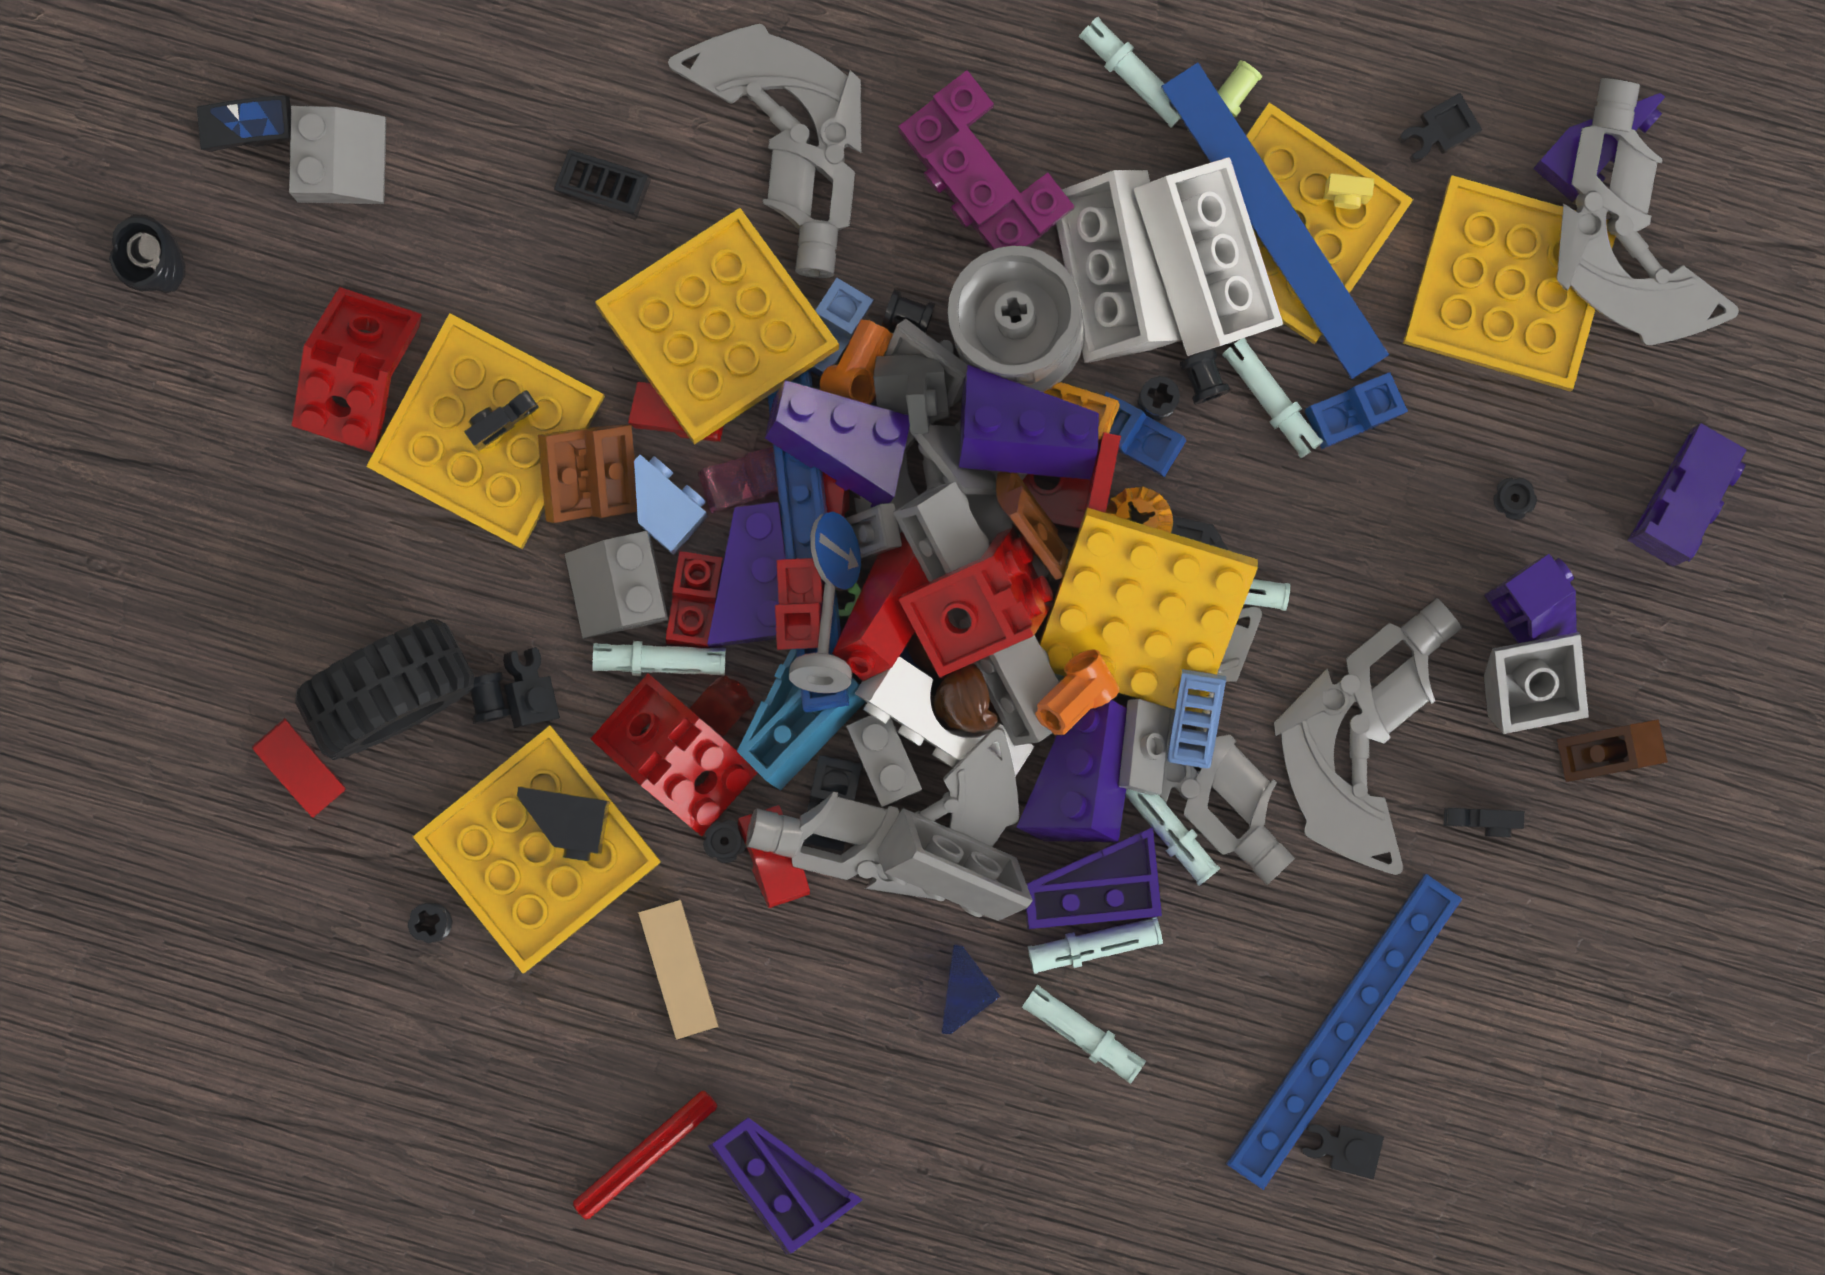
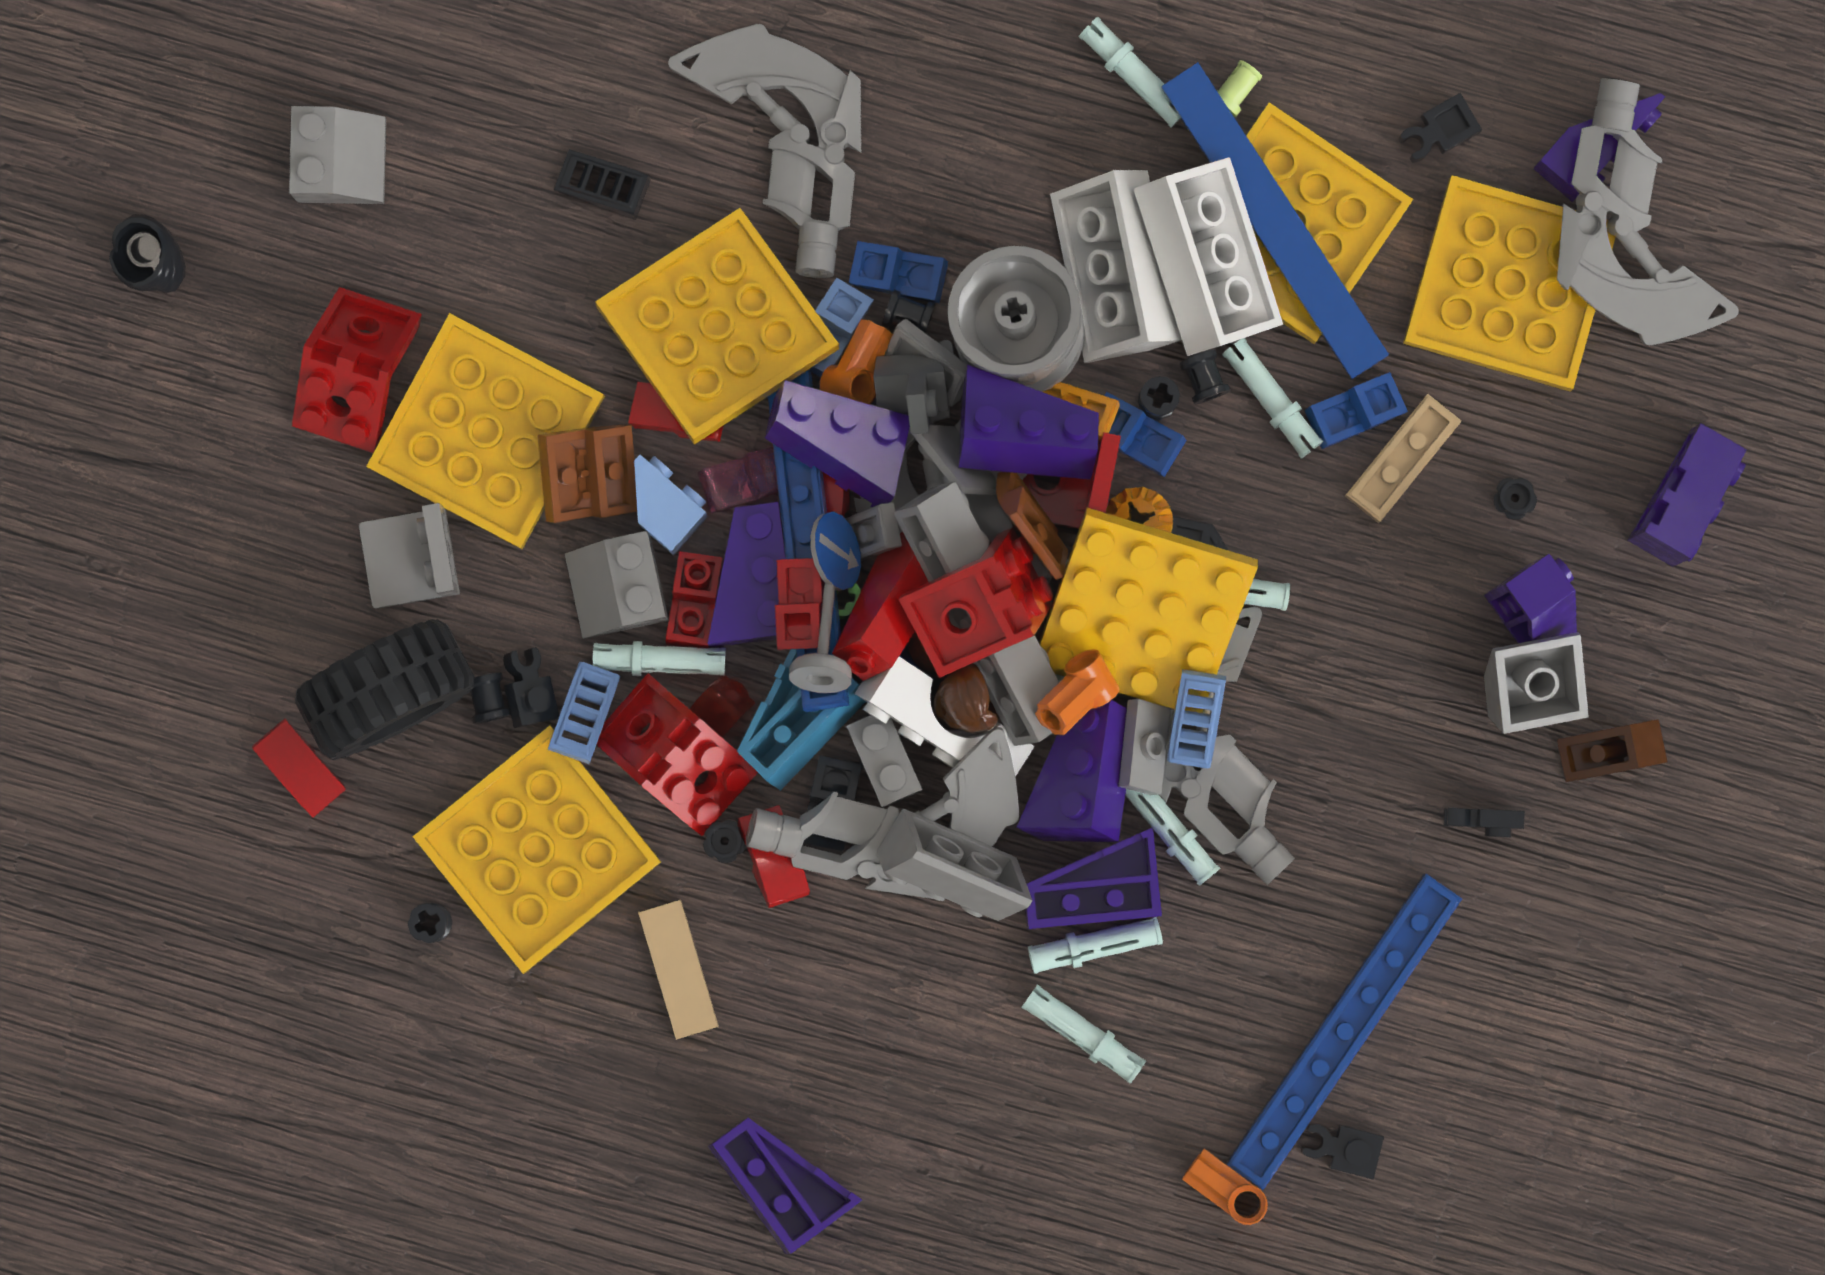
(244, 122): slope -> none
(409, 557): none -> light grey bracket
(491, 424): black plate -> none
(568, 820): black slope -> none
(594, 678): none -> medium blue slope
(644, 1155): red axle -> none
(890, 268): none -> blue slope
(966, 991): clear blue slope -> none
(971, 176): magenta bracket -> none
(1222, 1186): none -> orange piece
(1334, 811): light grey piece -> none
(1348, 190): light yellow plate -> none
(1403, 458): none -> tan tile

